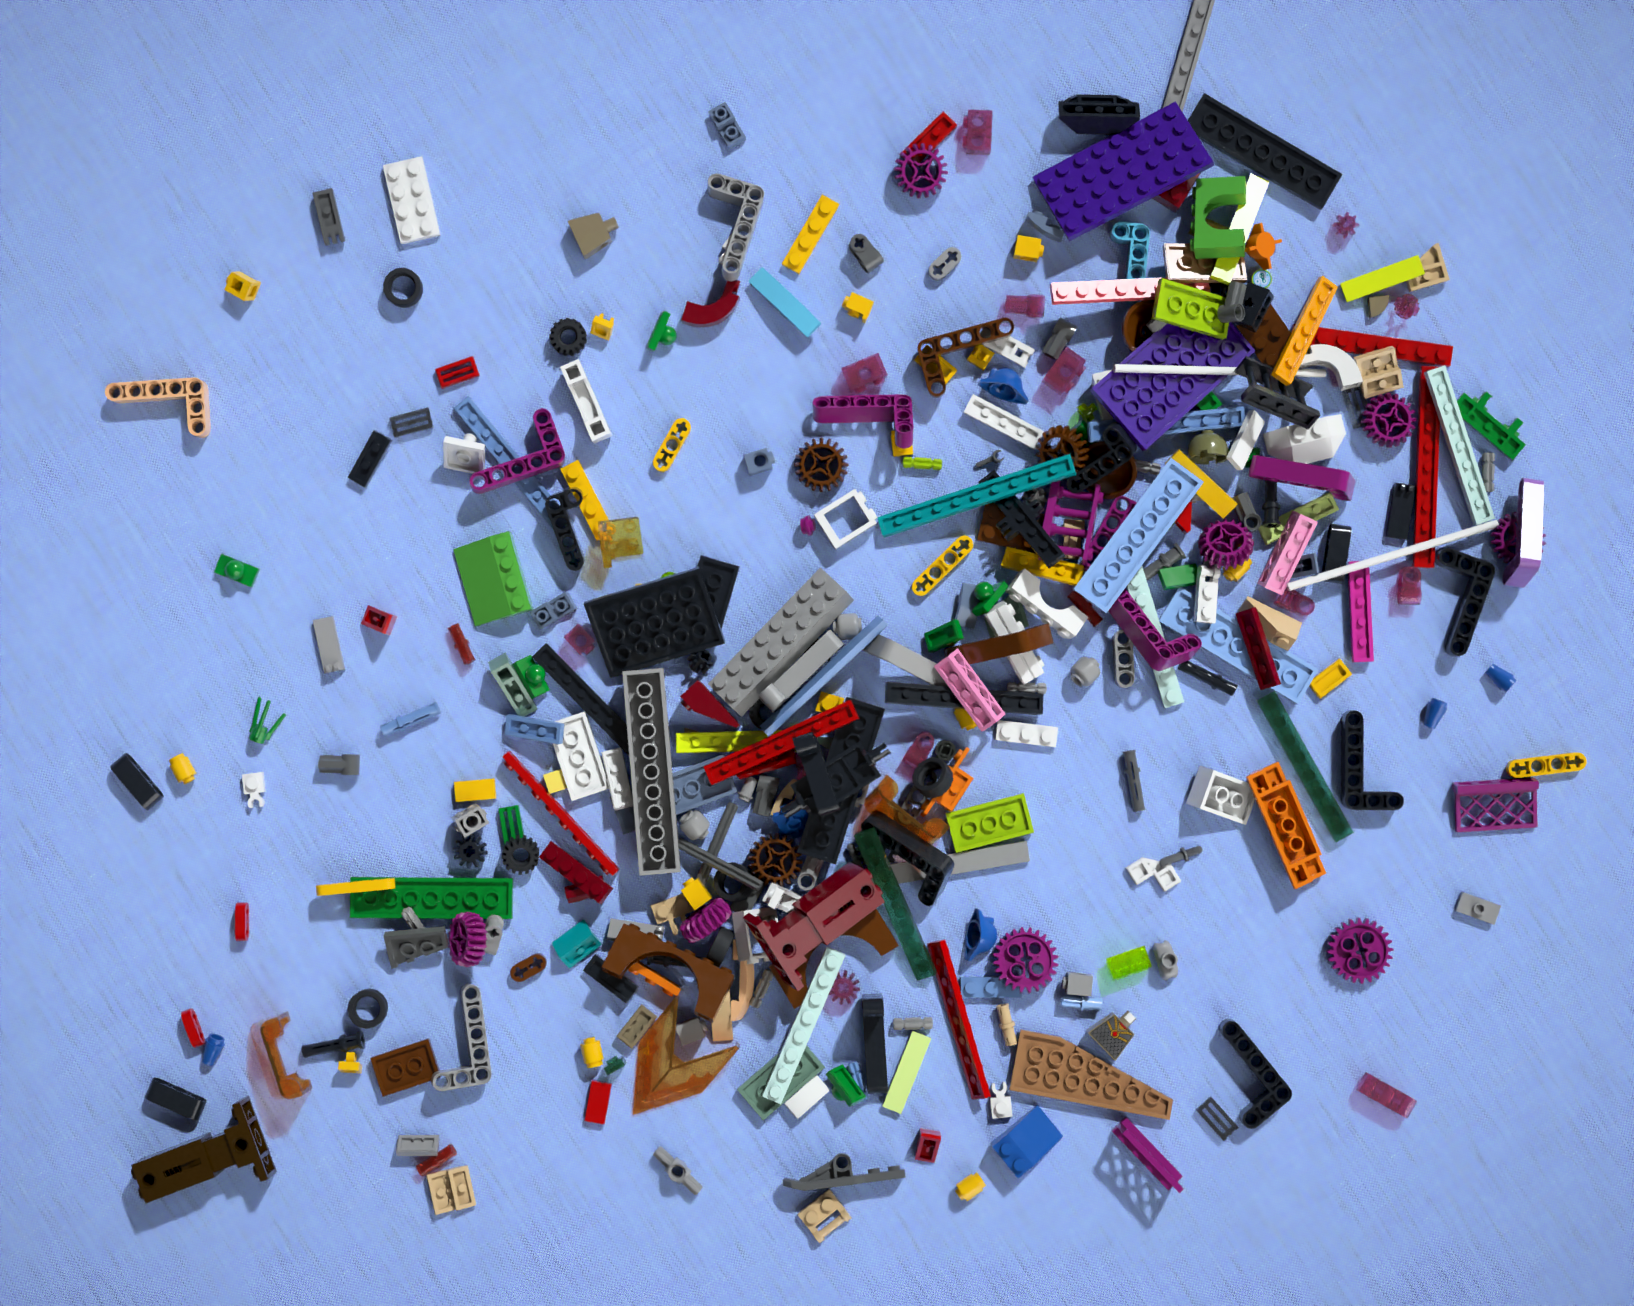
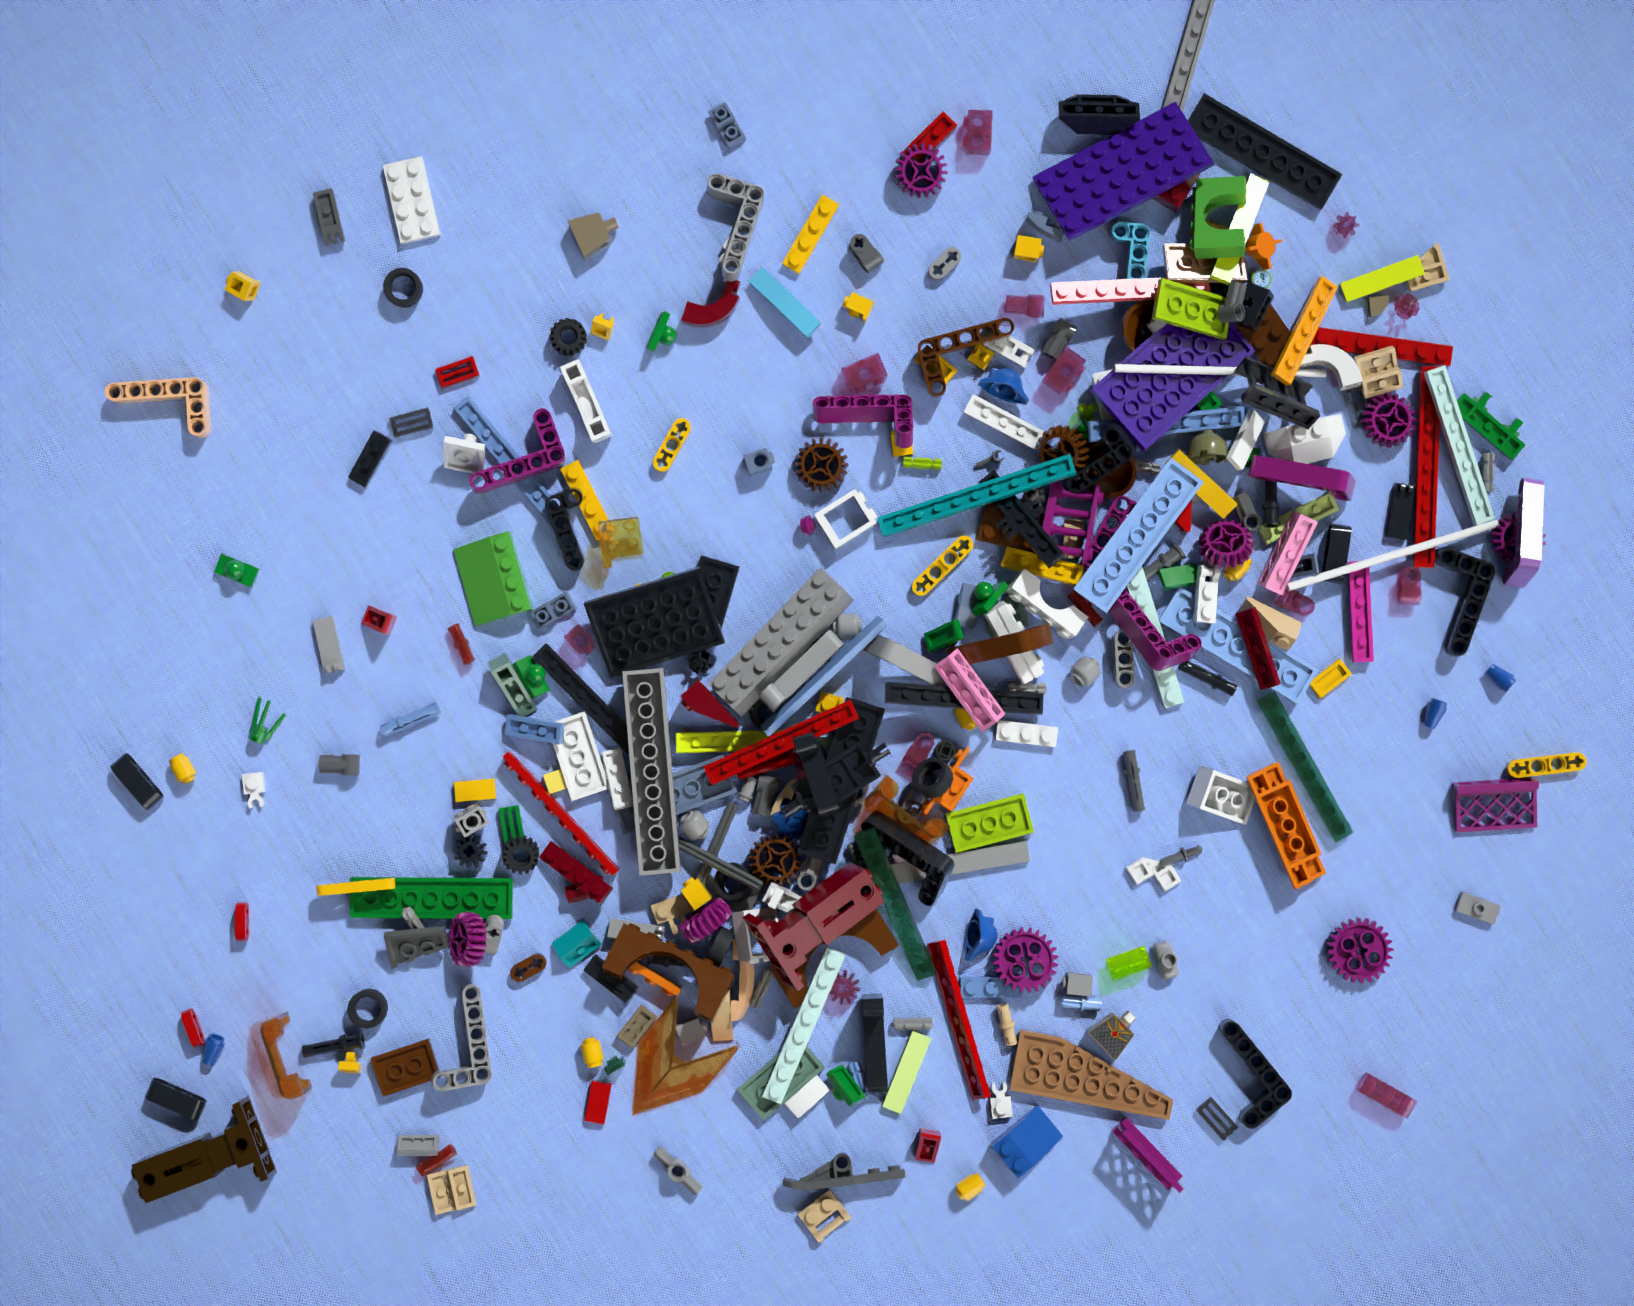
(1358, 770): black beam -> none

